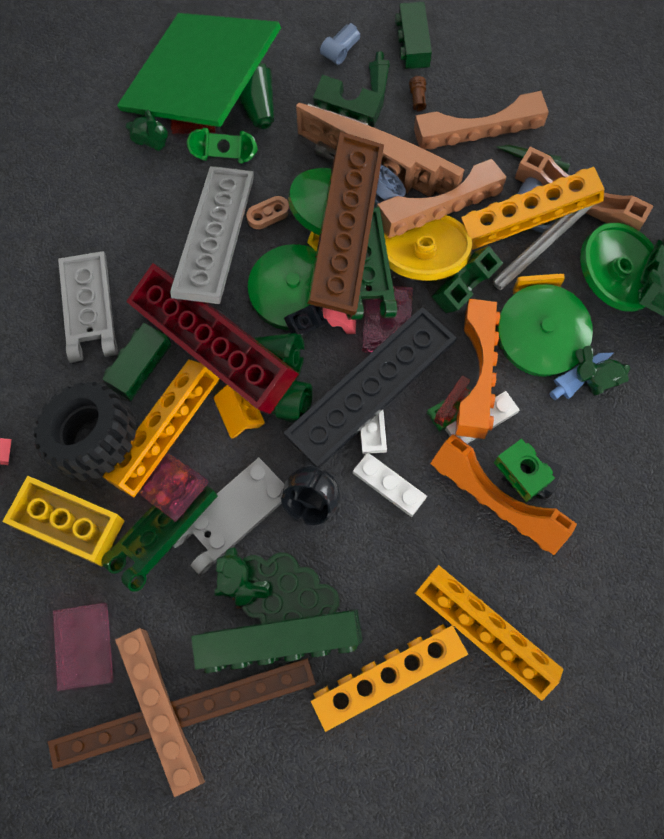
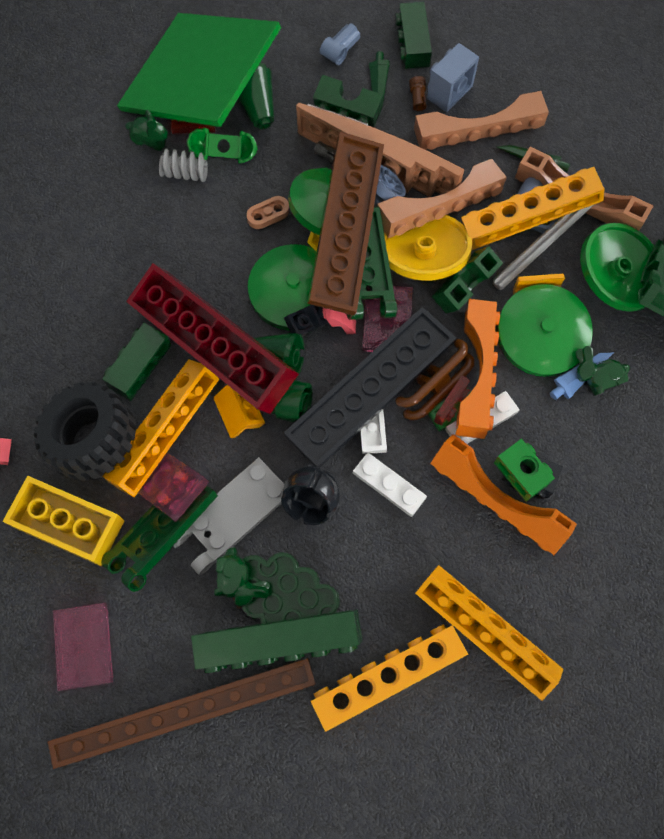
(86, 303): light grey hinge -> none
(170, 742): nougat arch -> none
(183, 166): none -> light grey piece
(213, 236): light grey plate -> none
(439, 383): none -> reddish brown piece
(452, 77): none -> sand blue brick

